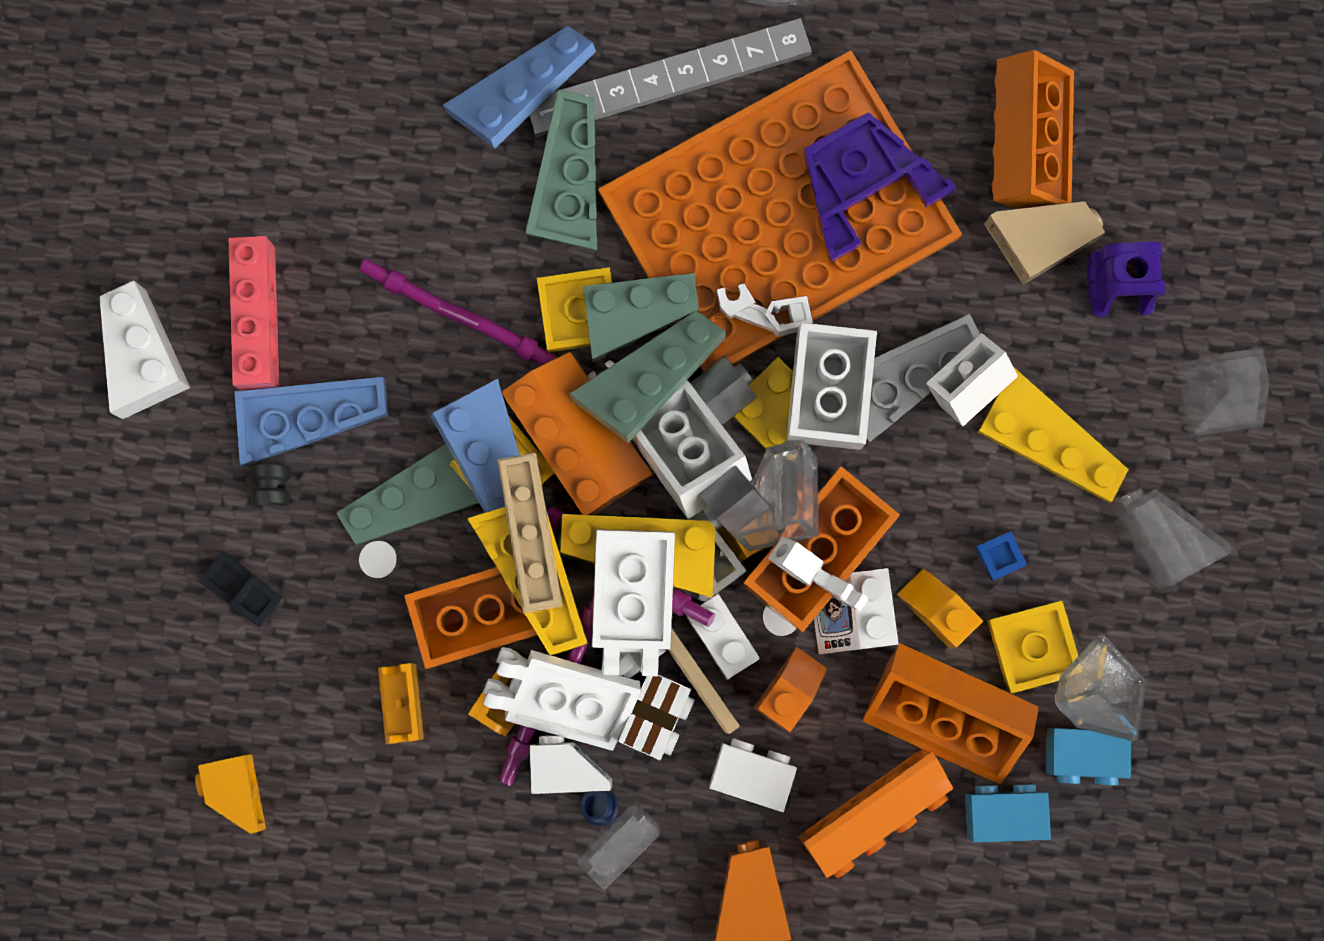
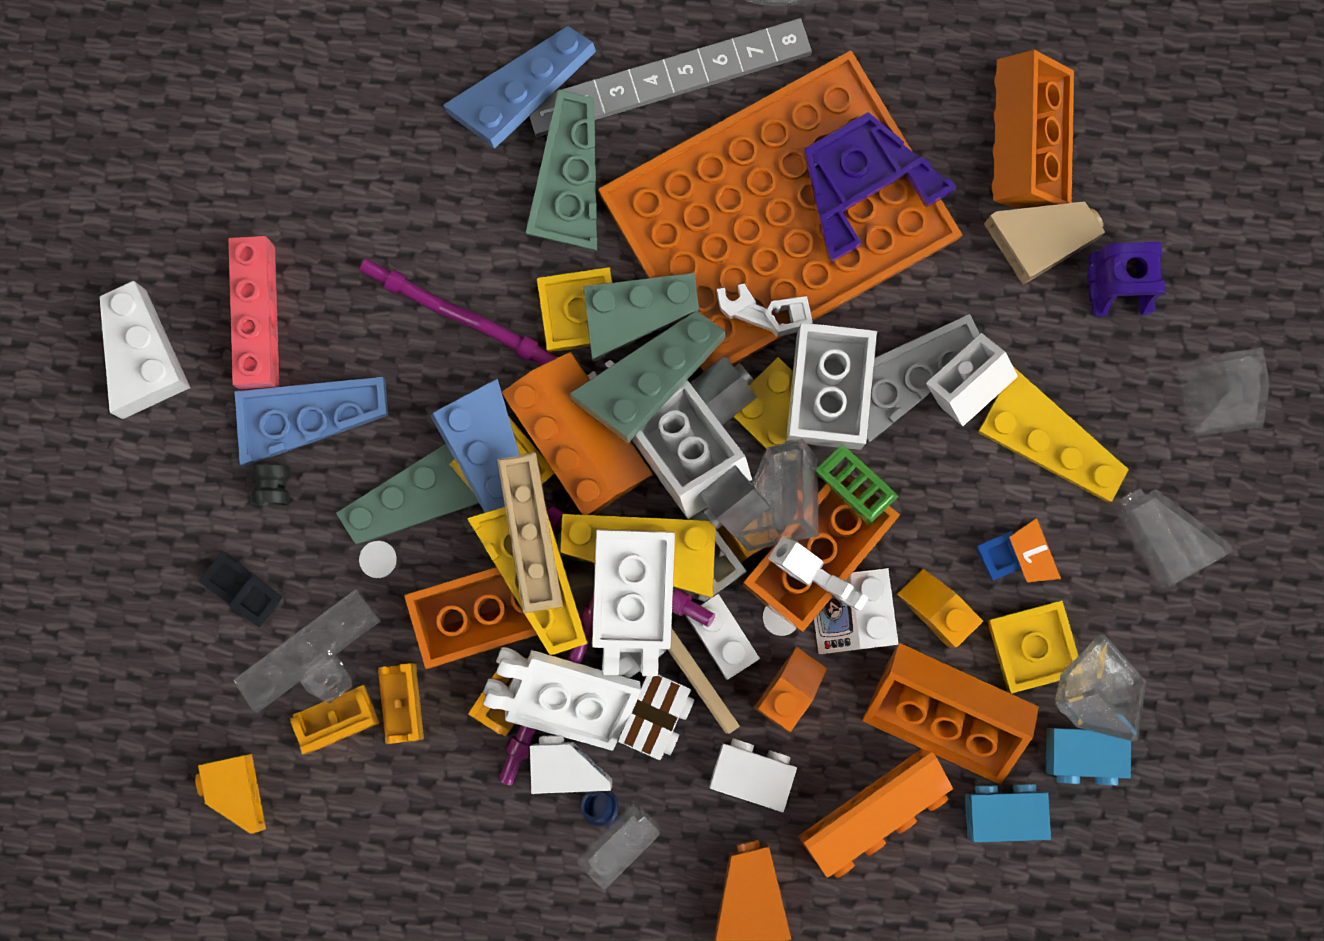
(310, 656): none -> clear plate
(334, 721): none -> light orange hinge
(854, 503): none -> bright green slope
(1034, 553): none -> orange sticker

